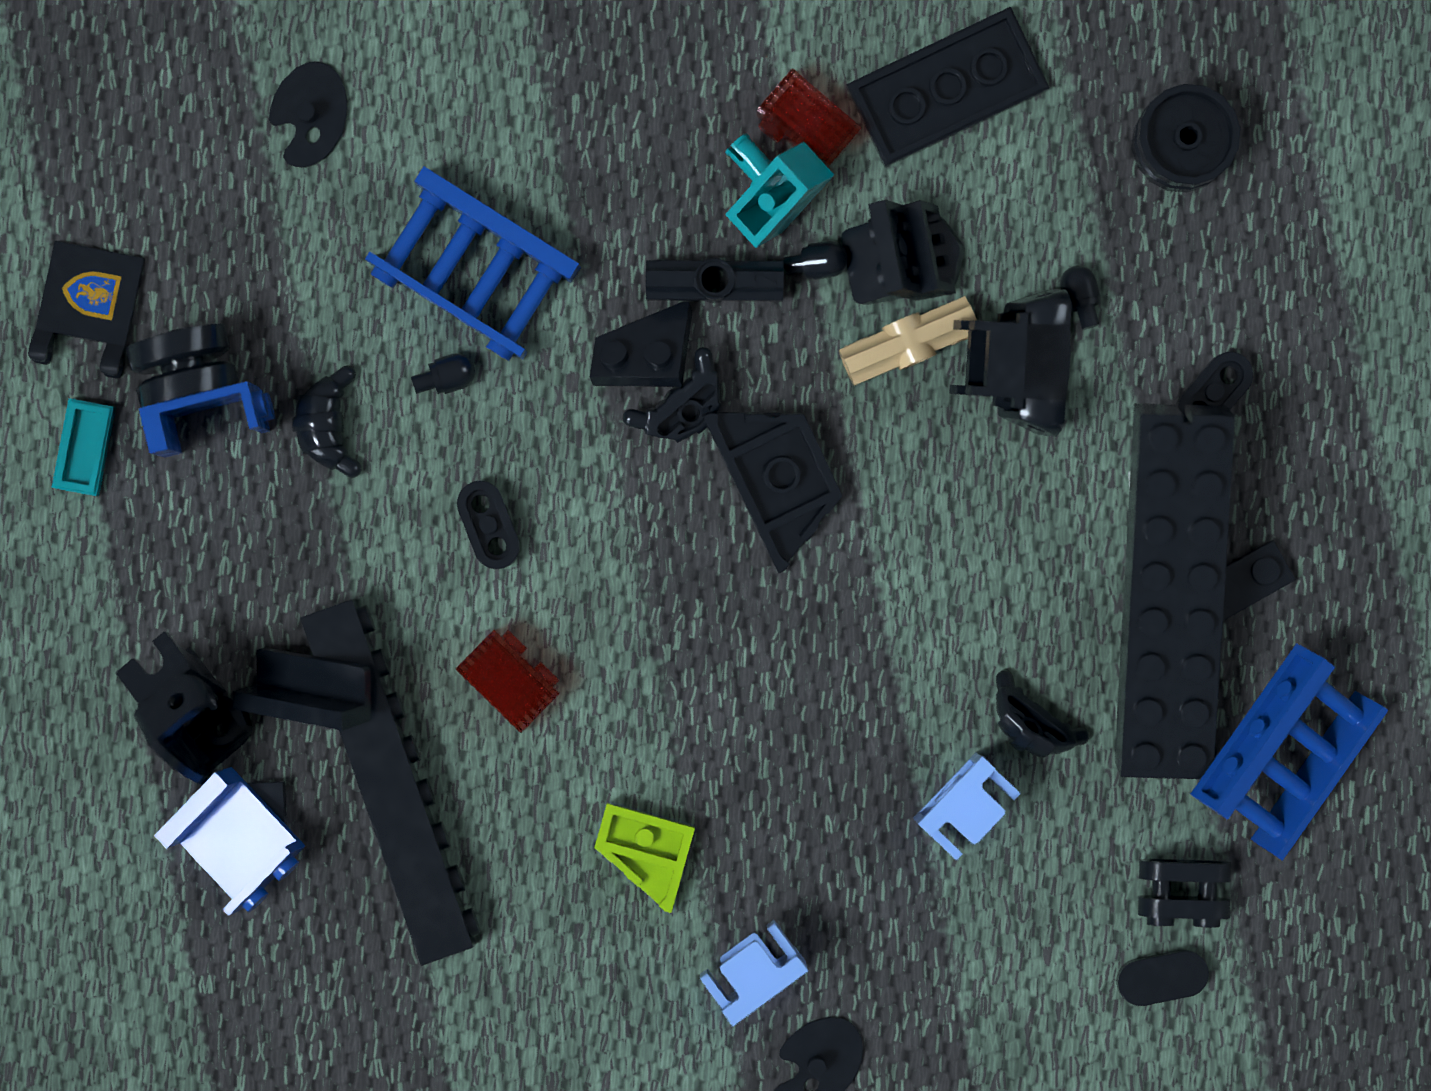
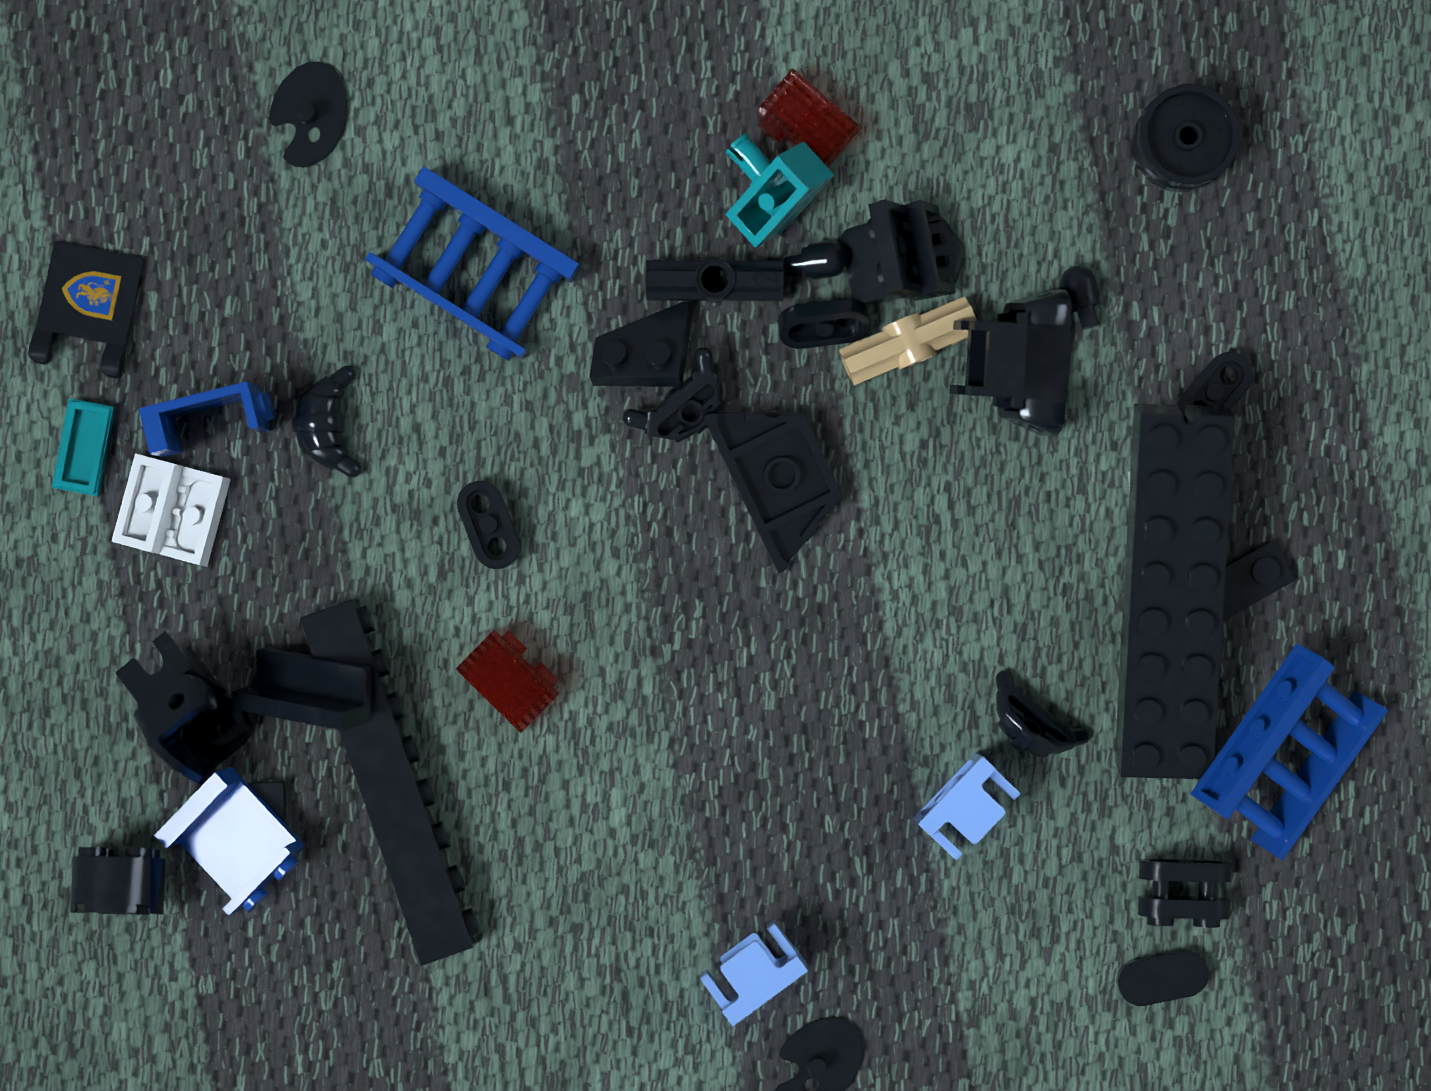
(118, 884): none -> black brick
(171, 510): none -> white slope
(181, 360): black wheel -> none
(446, 375): black cylinder -> none
(646, 850): lime wing -> none
(823, 323): none -> black plate
(947, 87): black tile -> none

